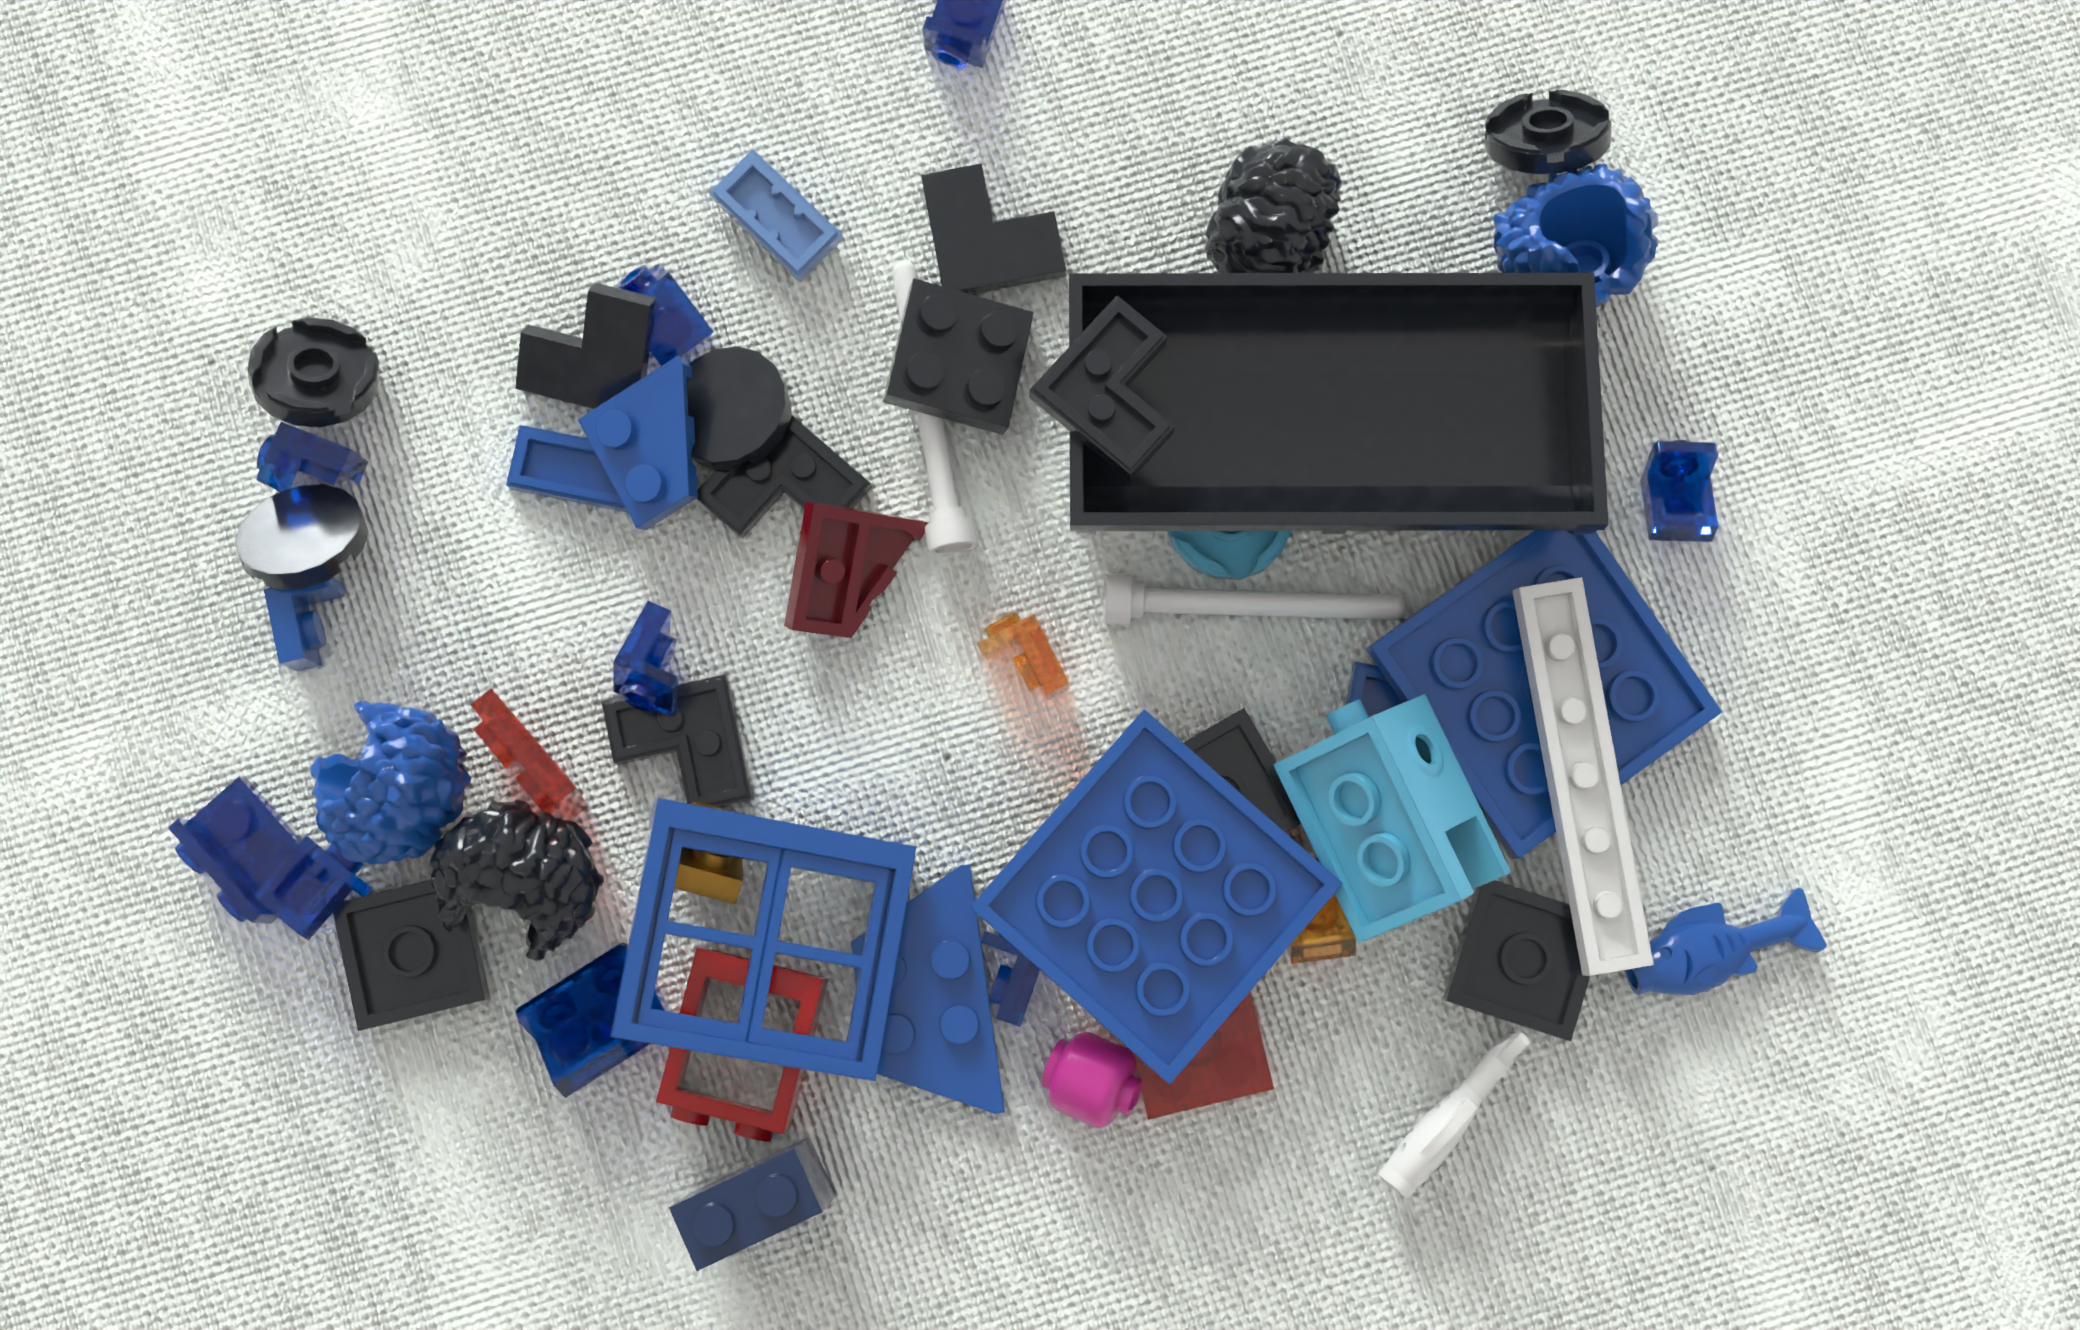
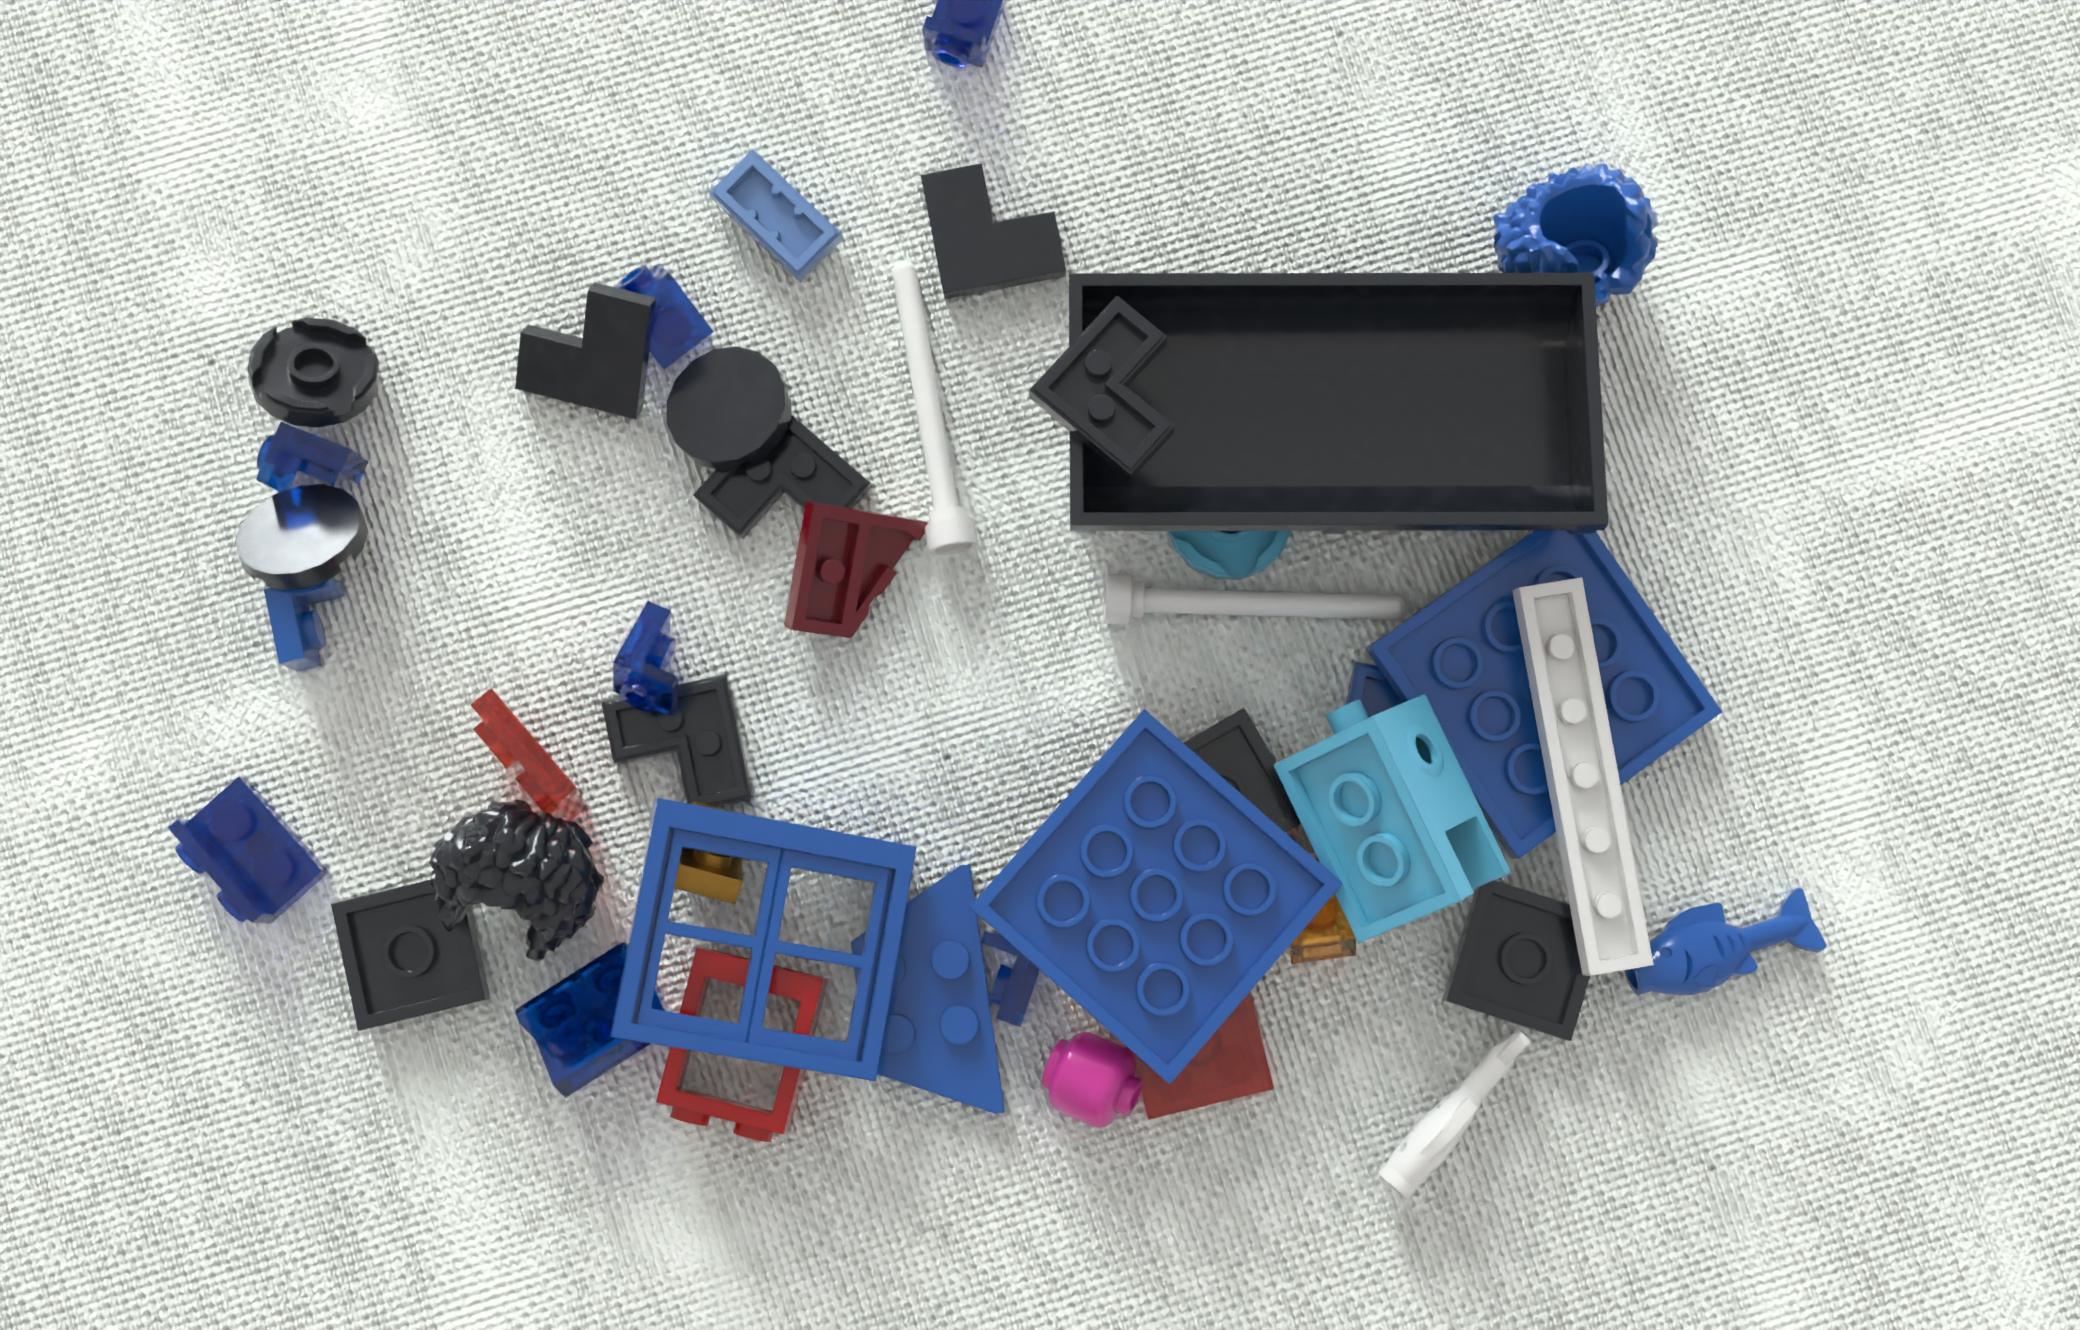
(310, 886): clear blue bracket -> none
(397, 792): blue hair -> none
(561, 469): blue tile -> none
(648, 443): blue wing -> none
(753, 1203): dark blue brick -> none
(958, 357): black plate -> none
(1037, 662): clear orange bracket -> none
(1274, 210): black hair -> none
(1548, 133): black tile -> none
(1680, 491): clear blue bracket -> none

